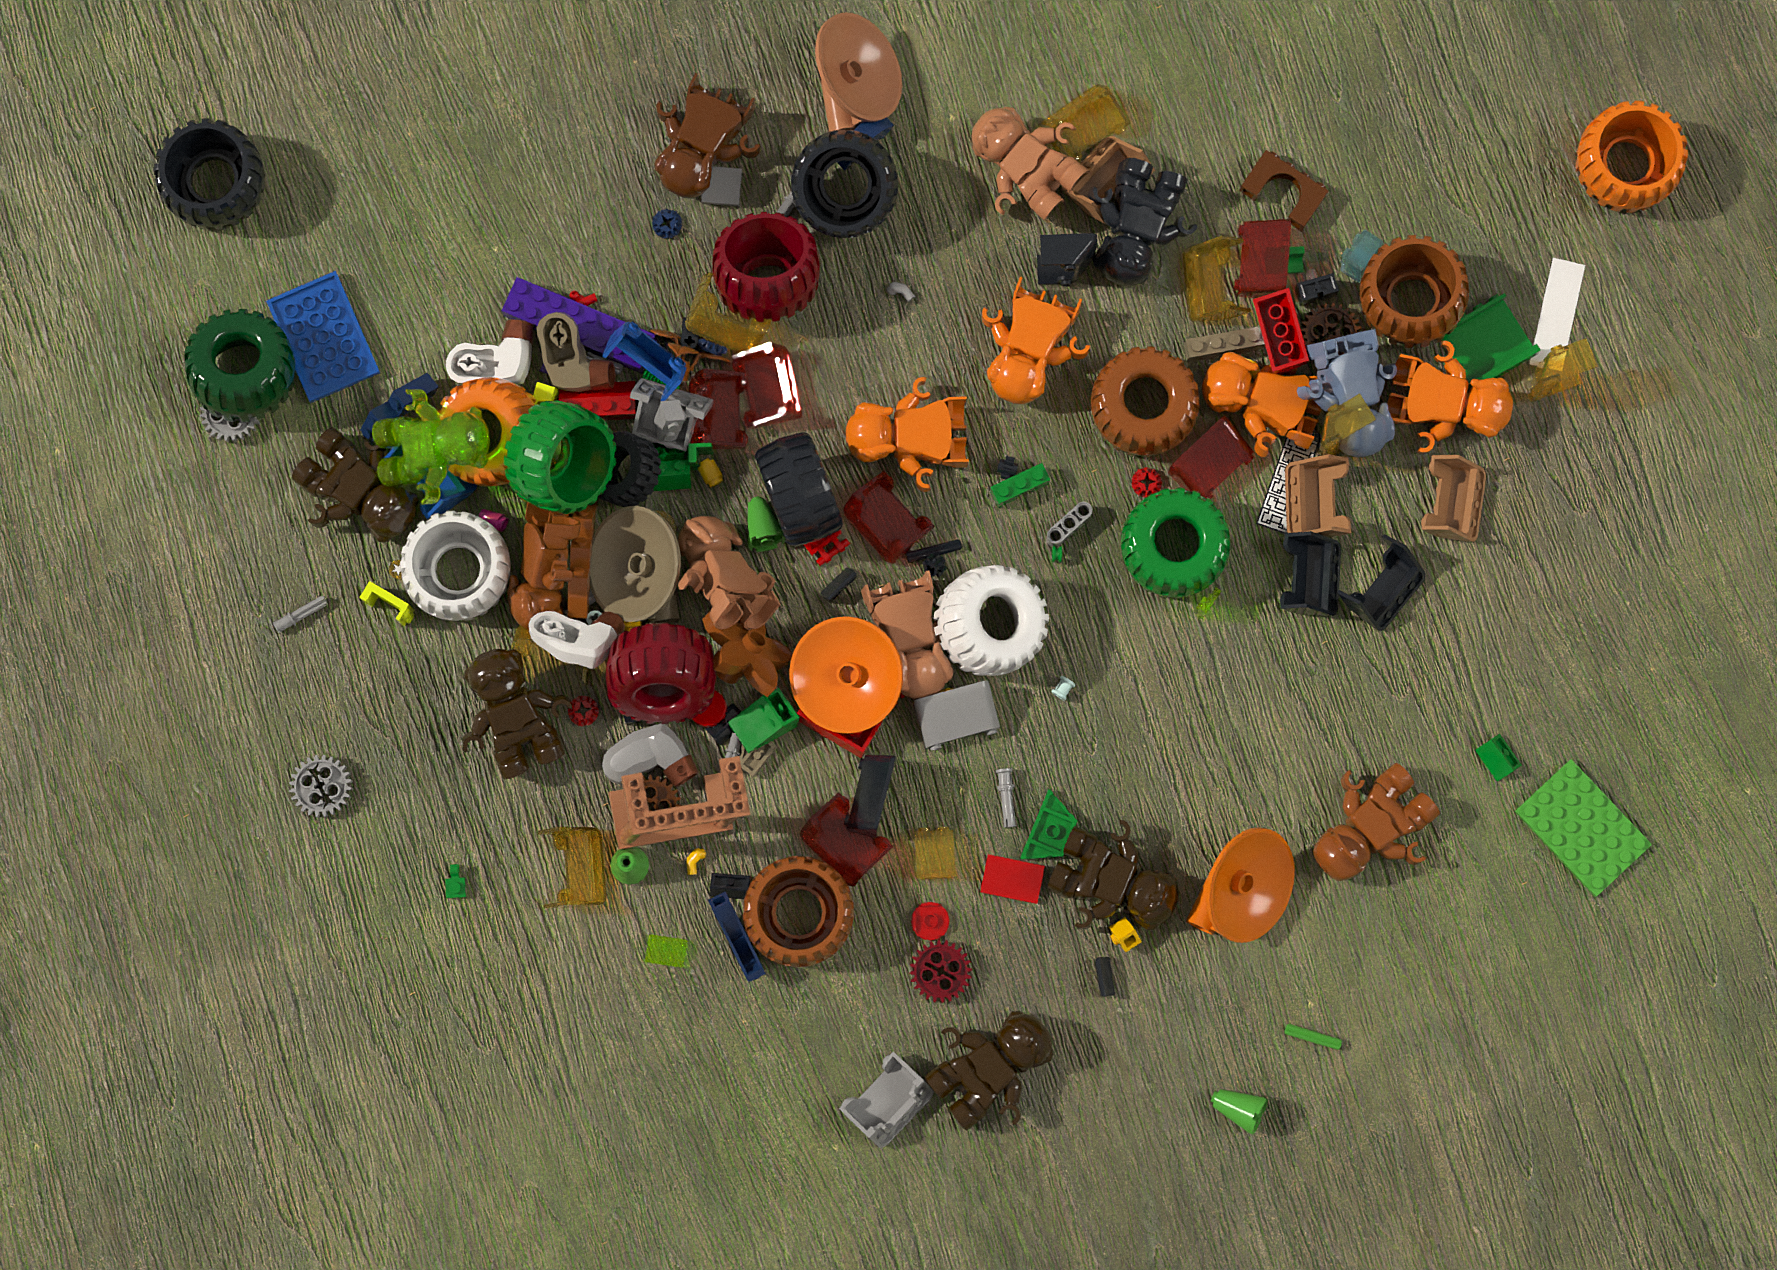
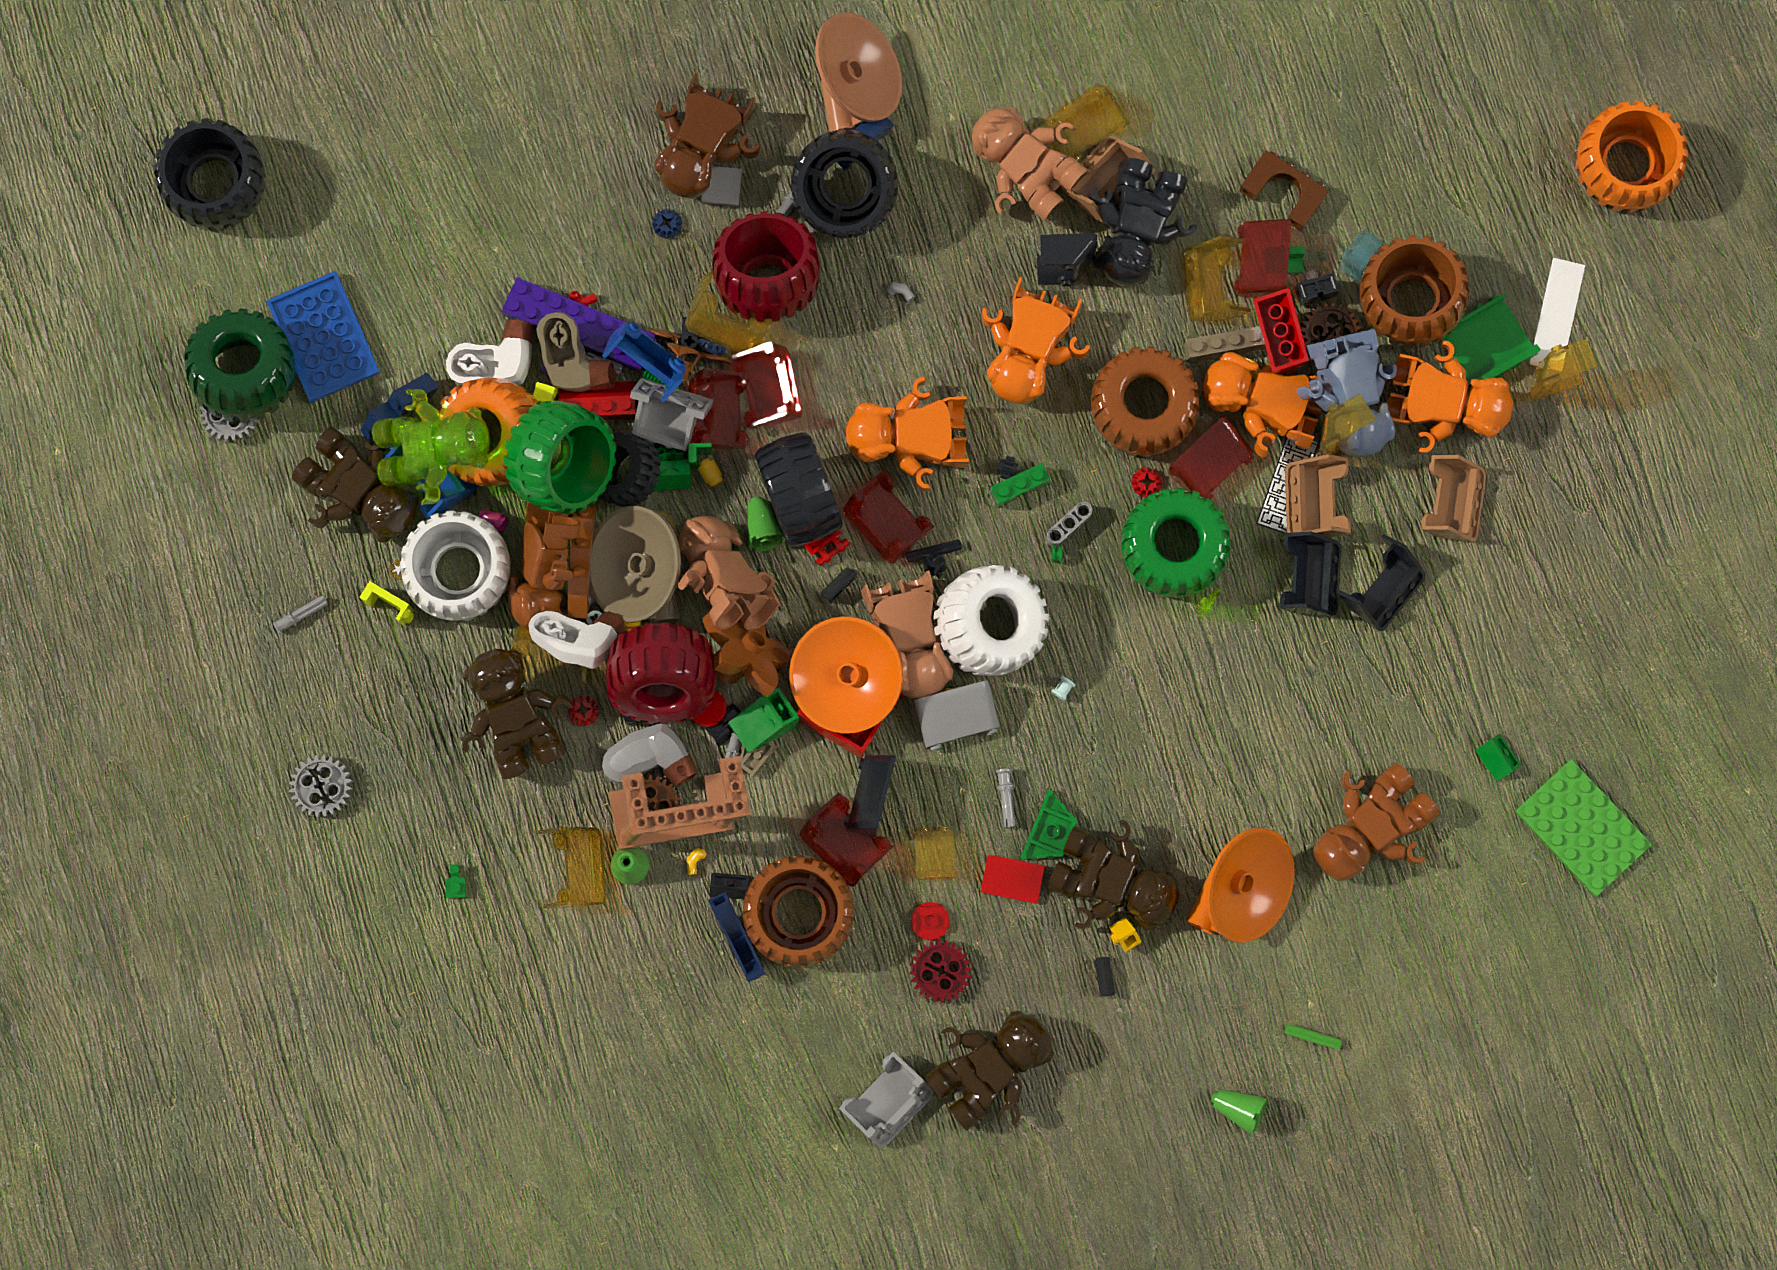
(666, 951): clear neon green plate -> none
(669, 420): light grey brick -> none

